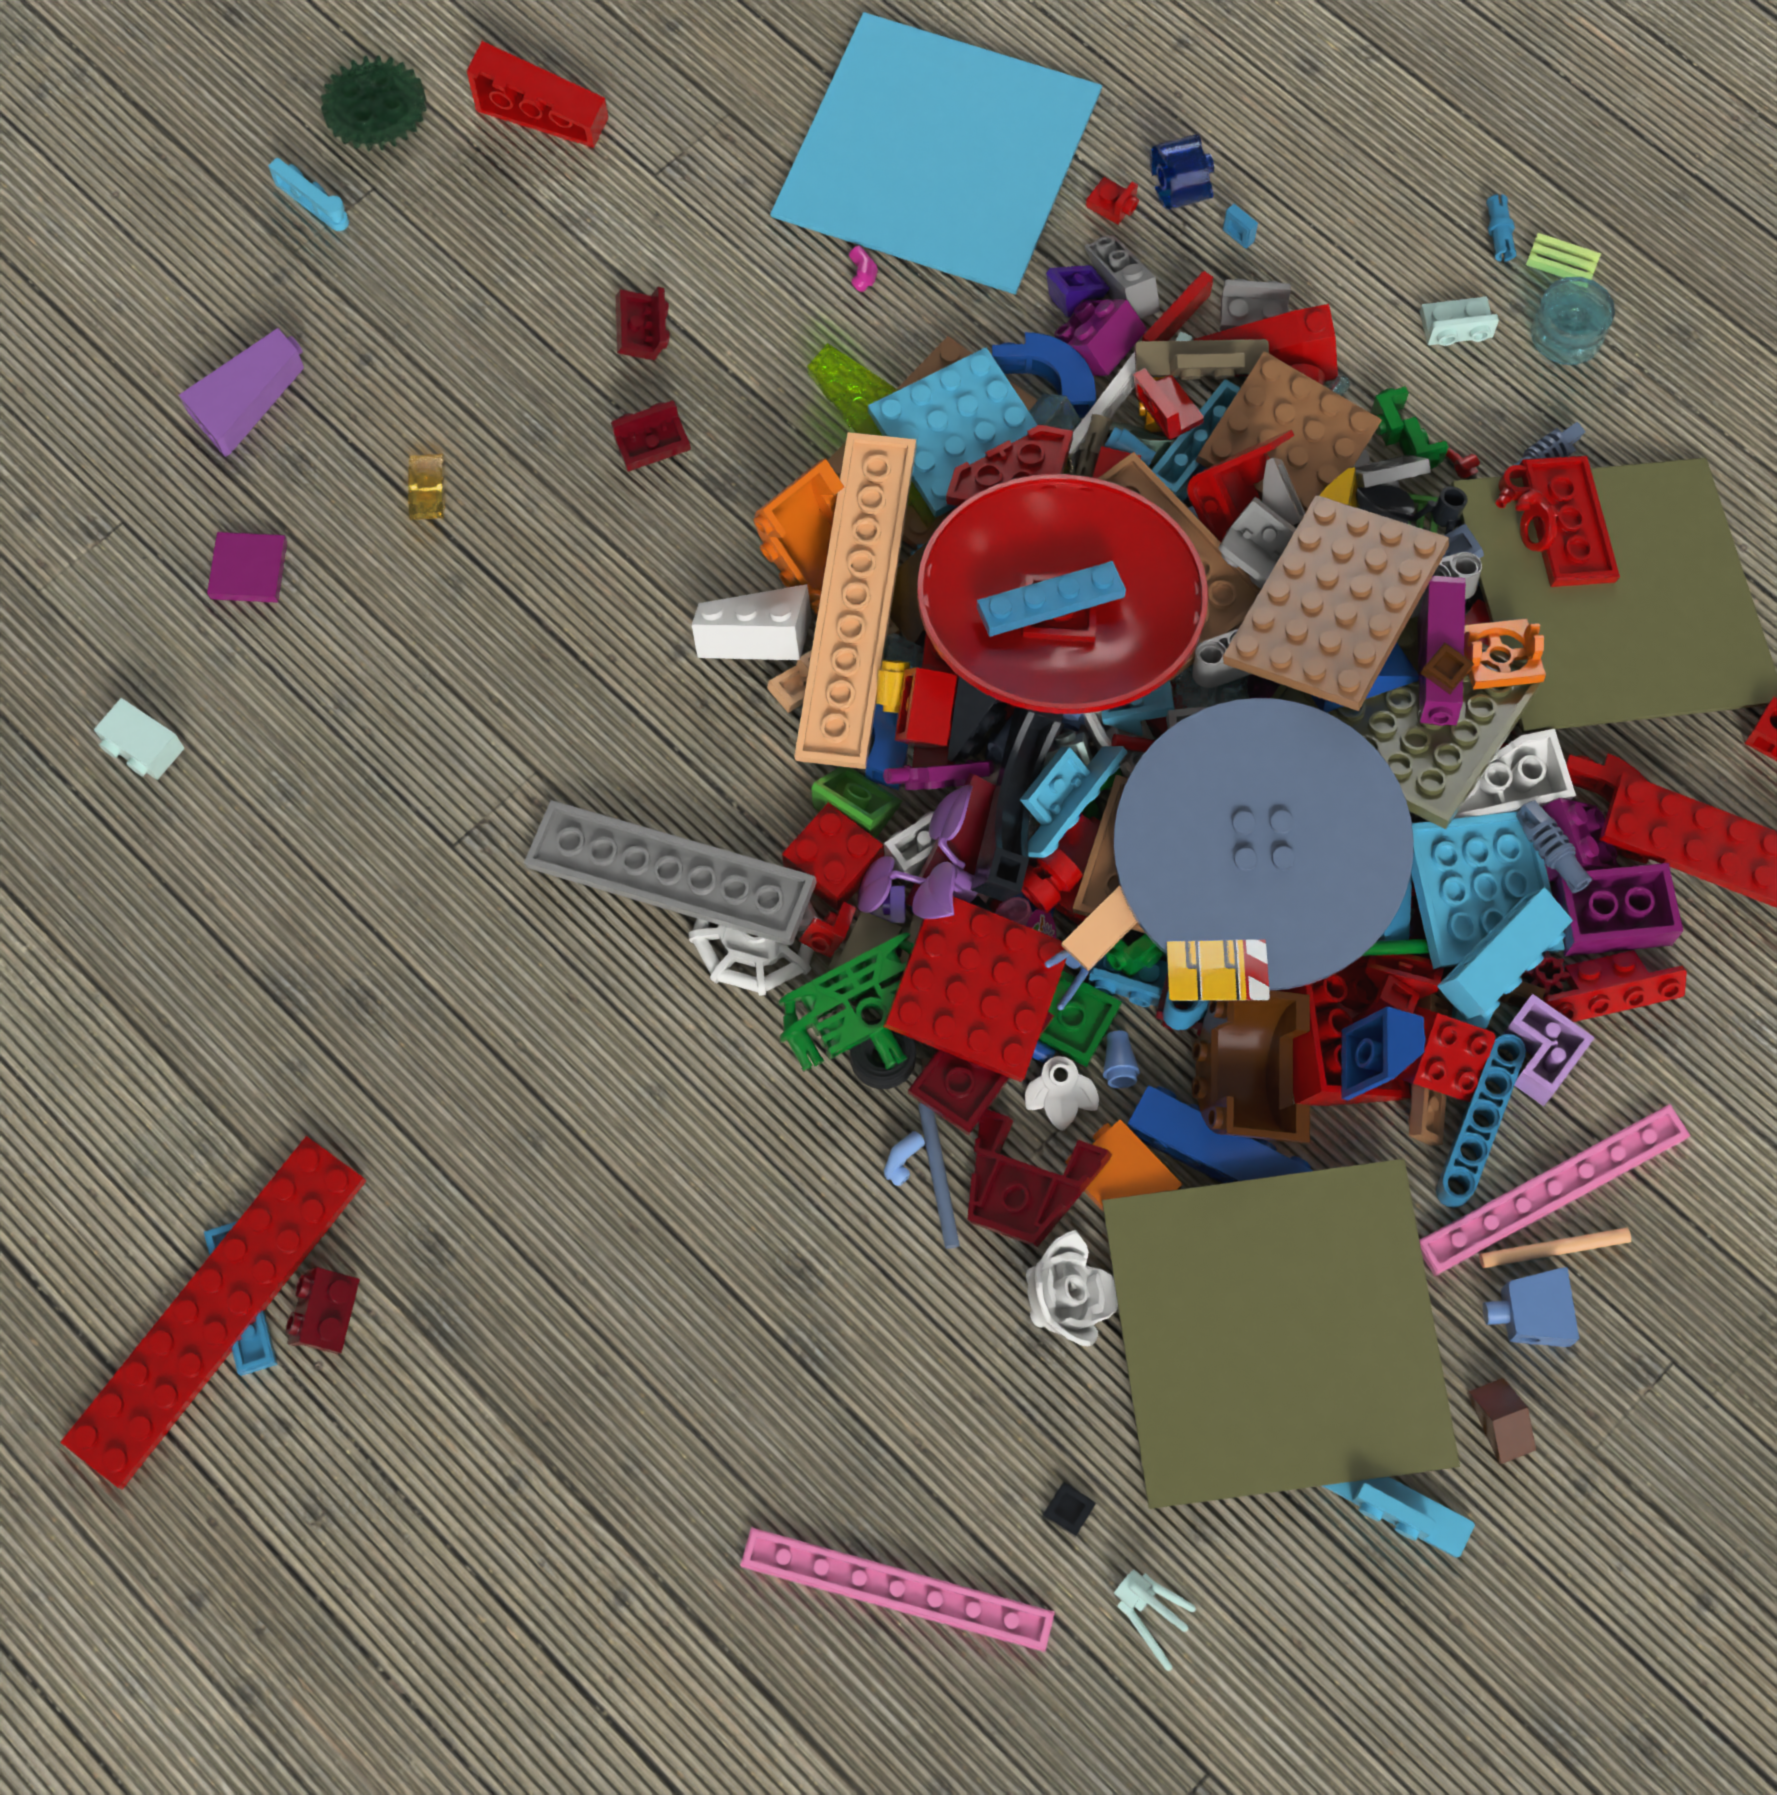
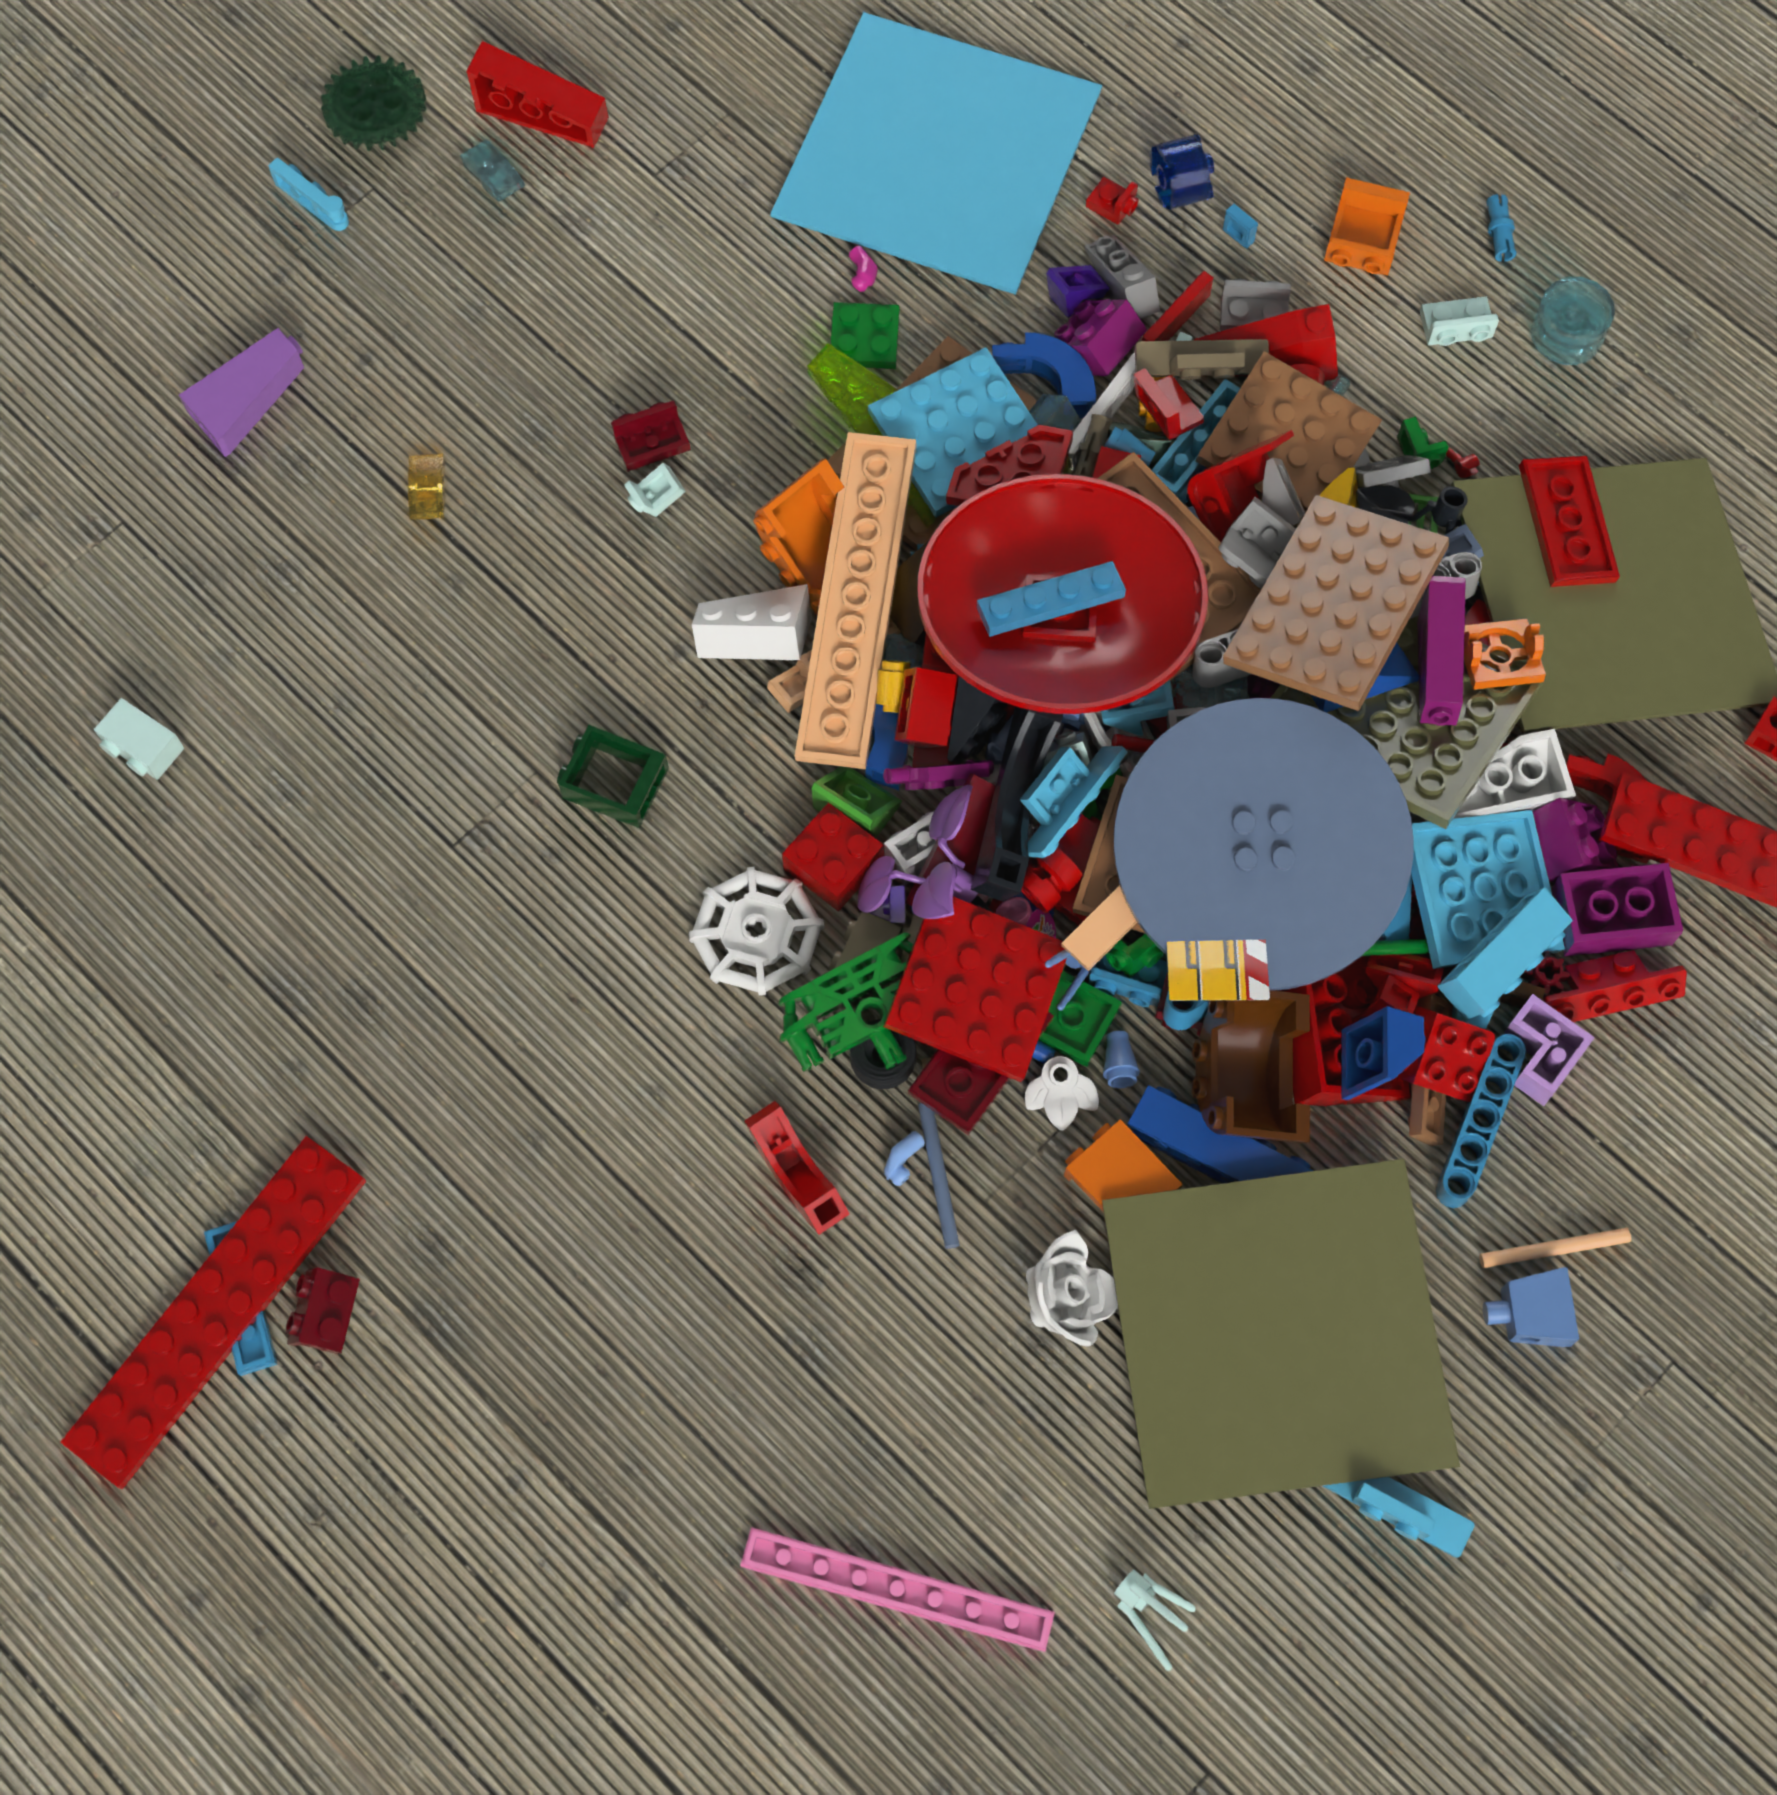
(247, 567): magenta tile -> none
(493, 170): none -> clear light blue slope
(641, 323): dark red bracket -> none
(645, 790): none -> dark green window
(655, 491): none -> light aqua bracket
(671, 872): light grey plate -> none
(794, 1169): none -> red arch
(828, 934): red bracket -> none
(867, 333): none -> green plate
(1021, 1197): dark red wing -> none
(1069, 1509): black tile -> none
(1367, 226): none -> orange panel
(1386, 408): green bracket -> none
(1447, 668): reddish brown tile -> none
(1504, 1420): reddish brown slope -> none
(1509, 491): red piece -> none
(1533, 505): red piece -> none
(1552, 845): sand blue hinge -> none
(1552, 1190): bright pink tile -> none
(1555, 444): sand blue hinge -> none
(1565, 255): yellowish green tile -> none

